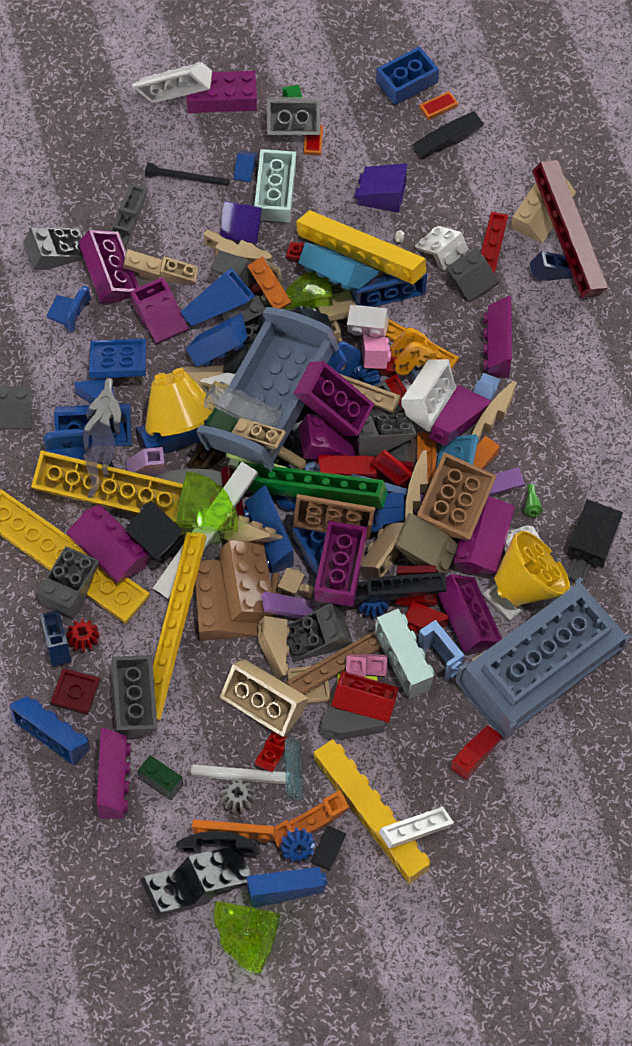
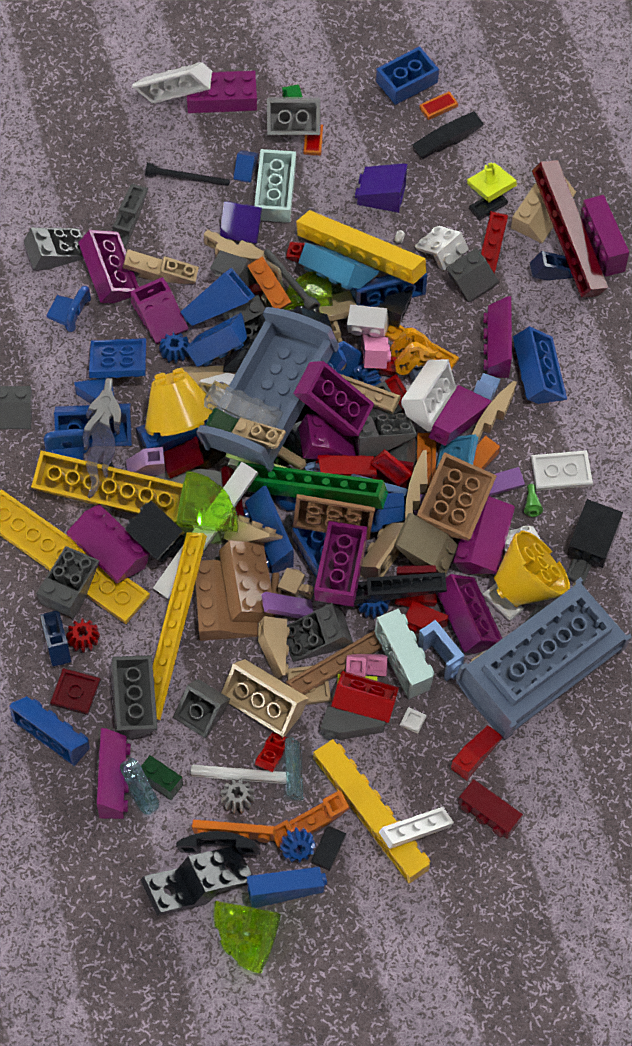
(138, 794): none -> clear light blue beam
(167, 347): none -> blue gear
(183, 457): none -> dark red tile
(201, 707): none -> dark grey slope
(309, 302): none -> dark grey piece
(396, 306): none -> black slope
(413, 720): none -> white tile
(483, 208): none -> black tile
(489, 809): none -> dark red brick
(491, 182): none -> neon yellow tile
(539, 366): none -> blue slope
(561, 470): none -> white tile
(604, 235): none -> magenta brick

